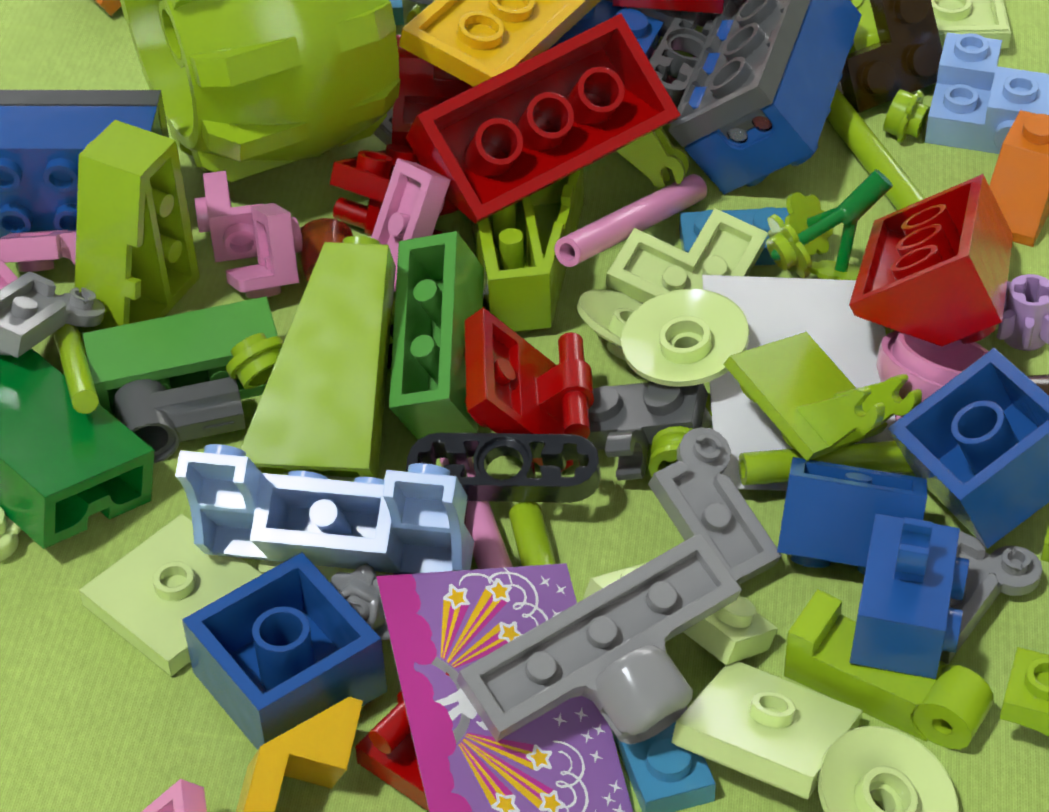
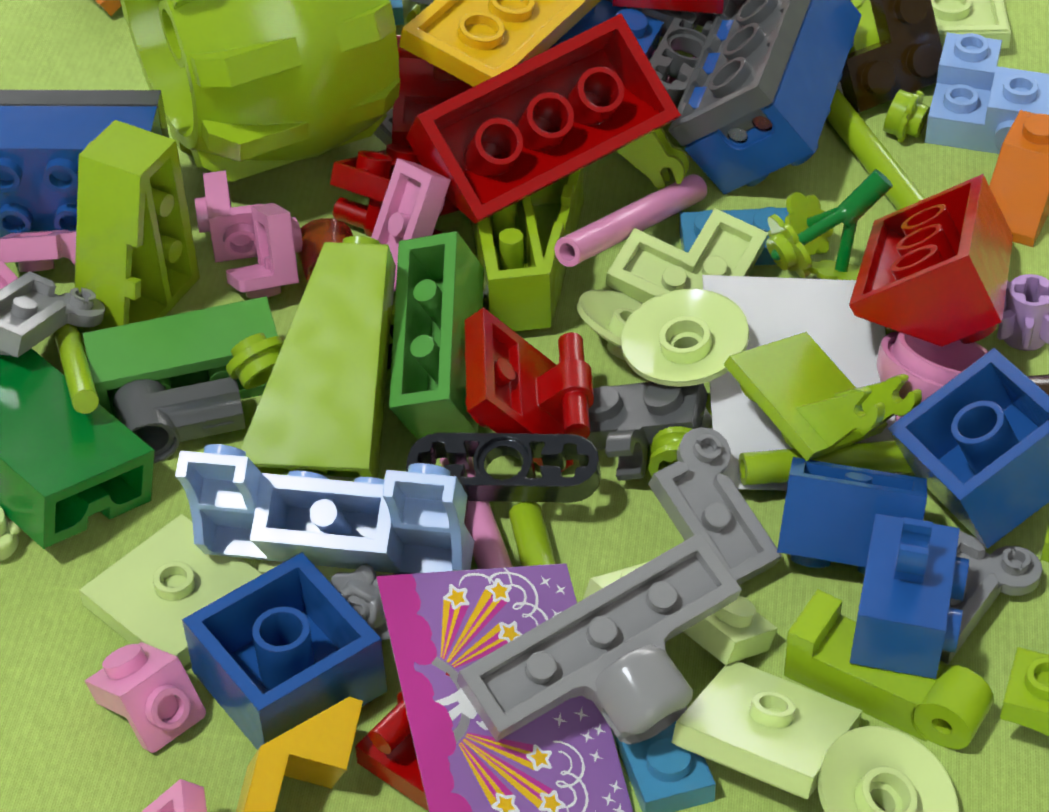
(148, 691): none -> bright pink bracket

